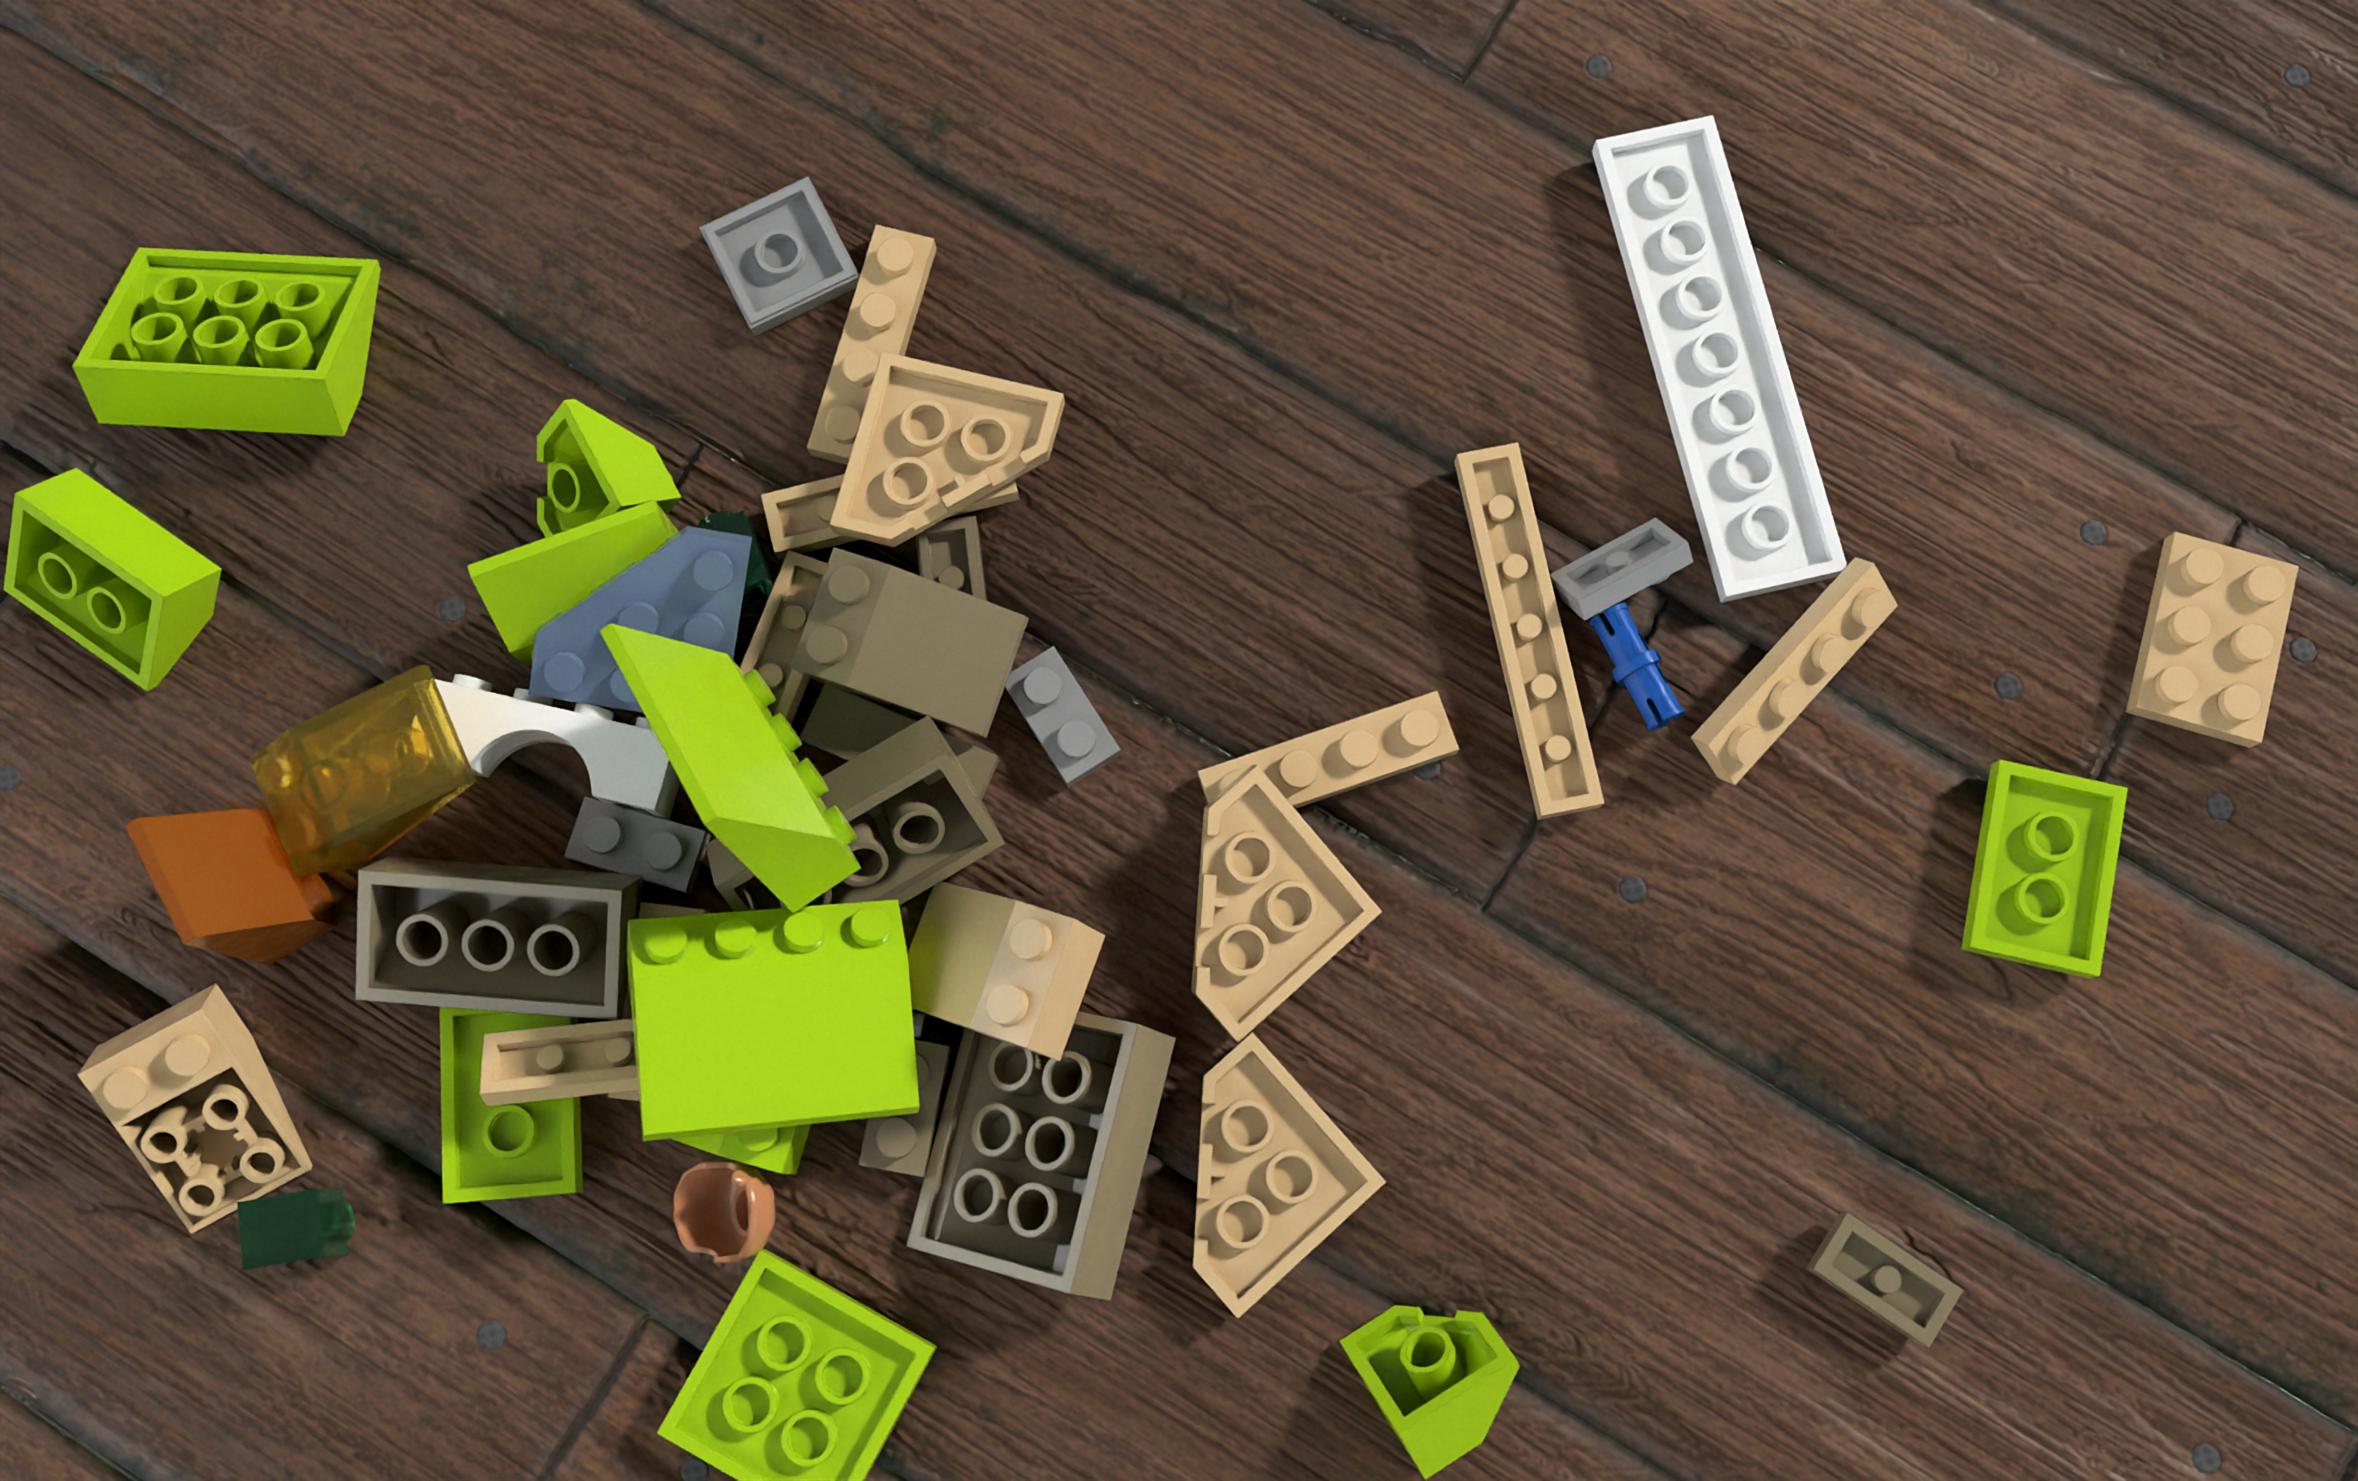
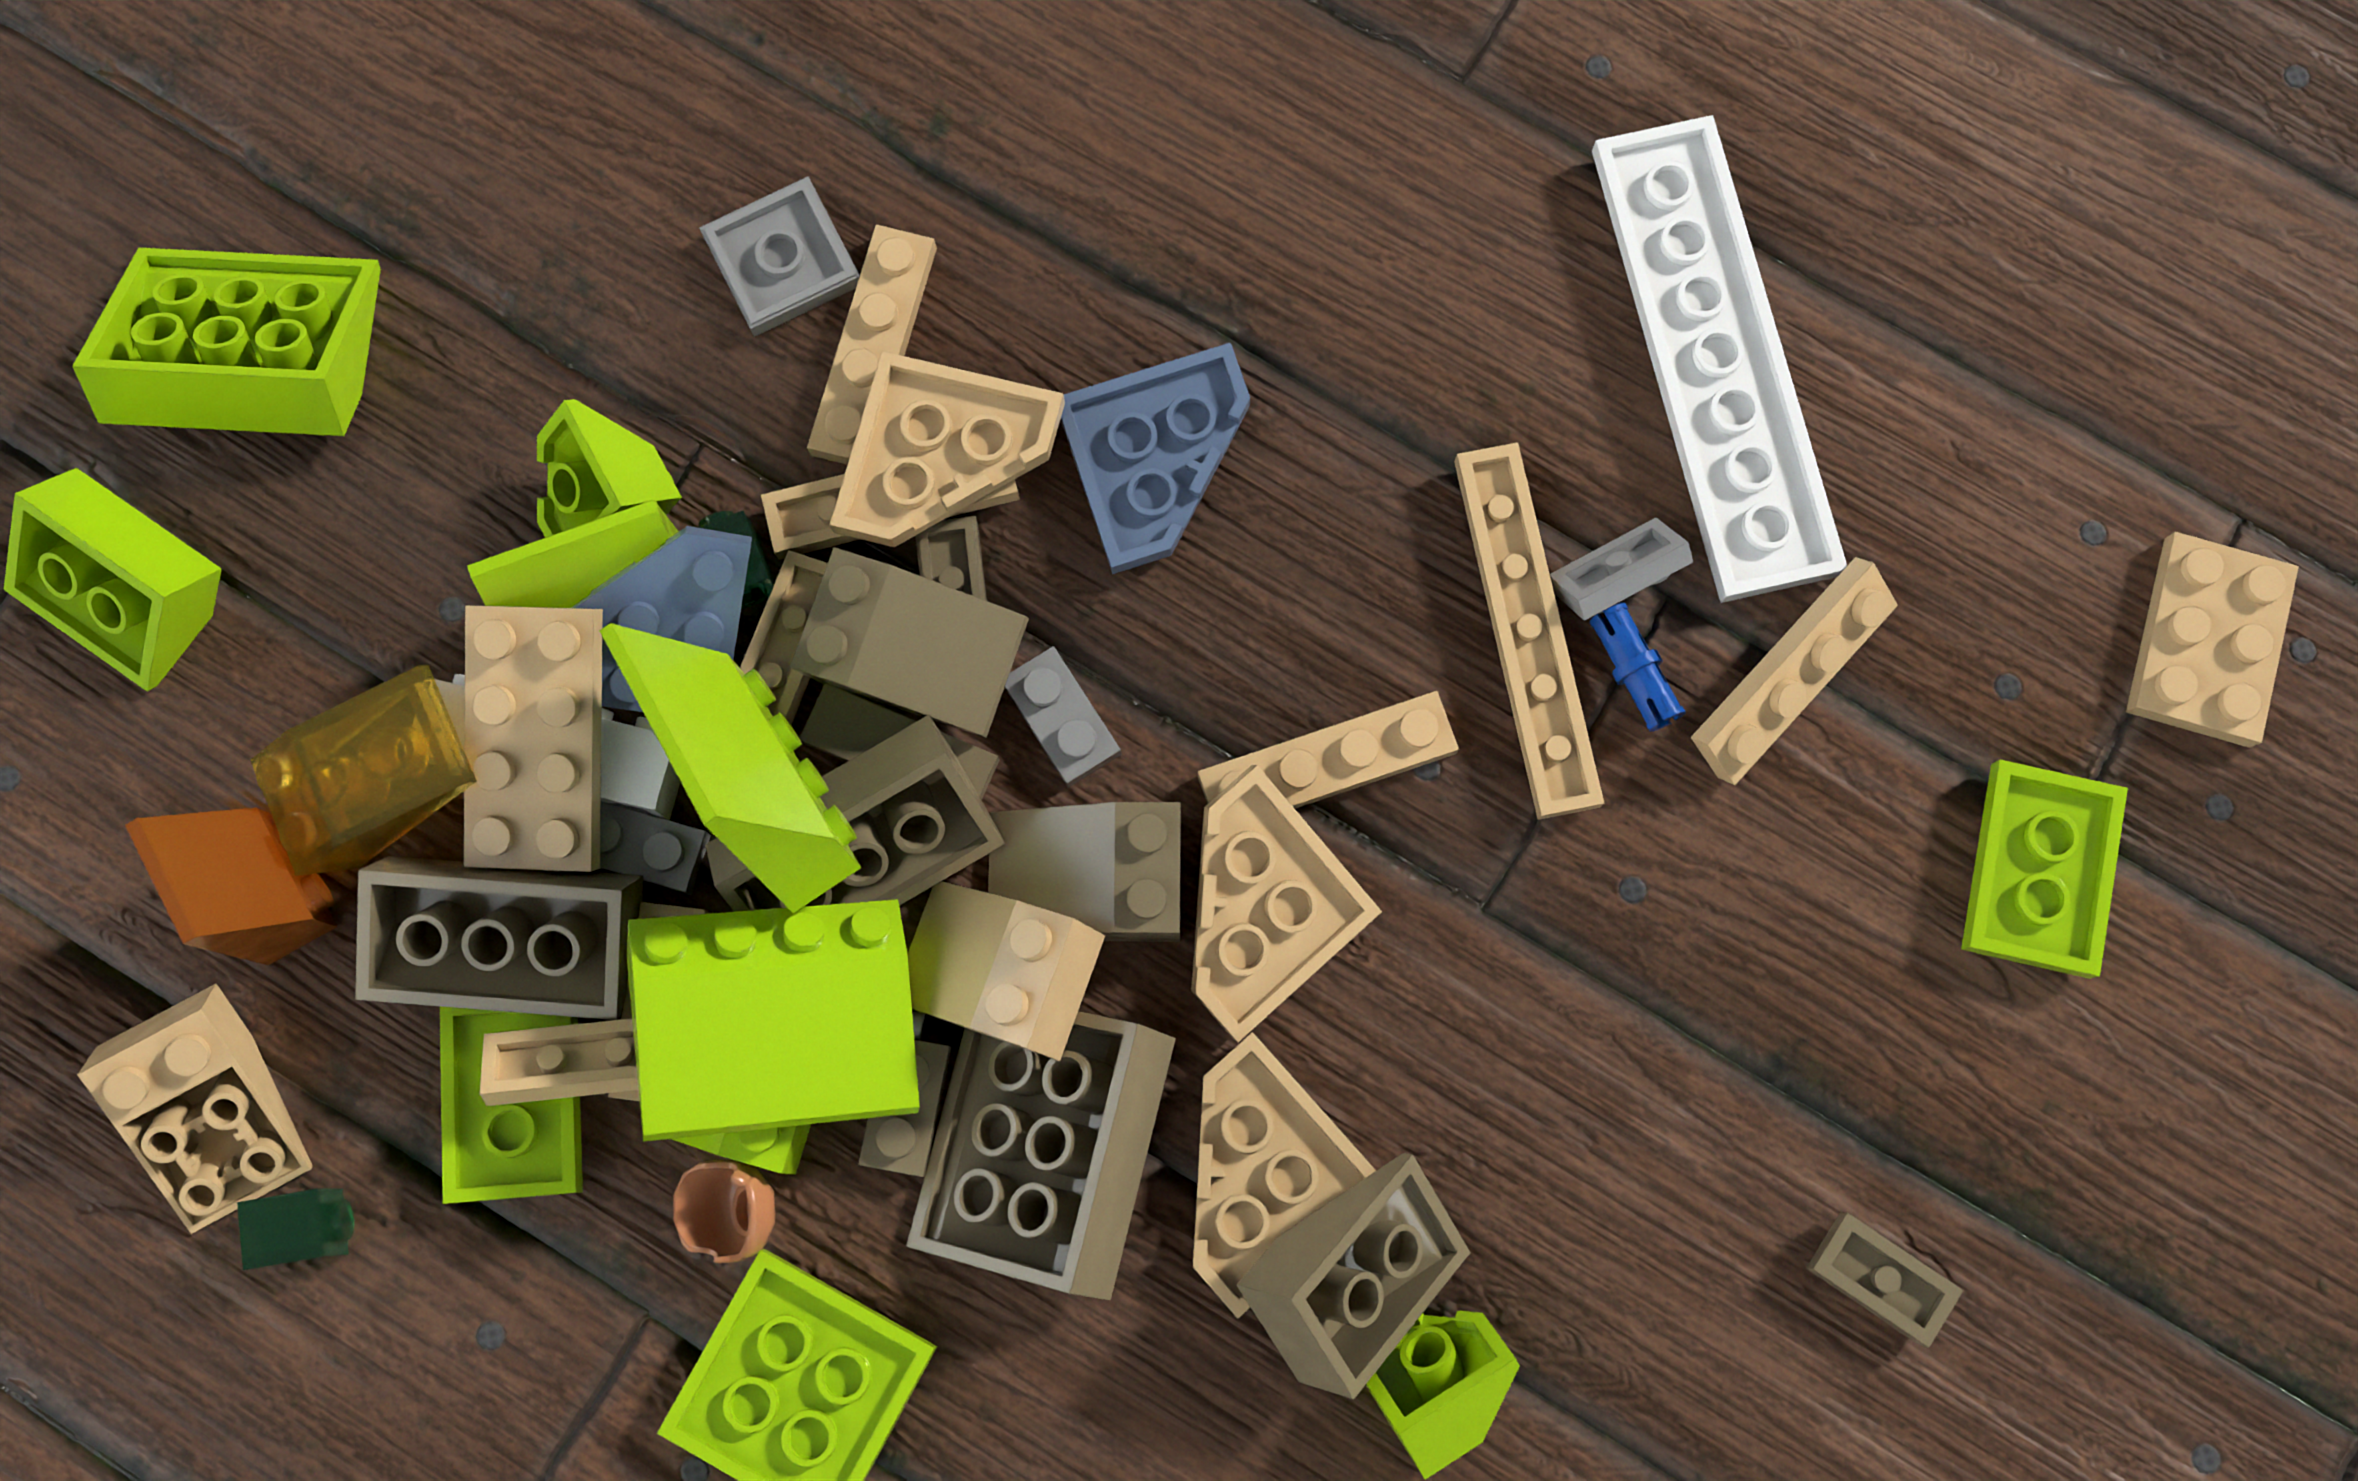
(533, 737): none -> tan plate
(1097, 864): none -> dark tan slope
(1152, 448): none -> sand blue plate
(1355, 1277): none -> dark tan slope

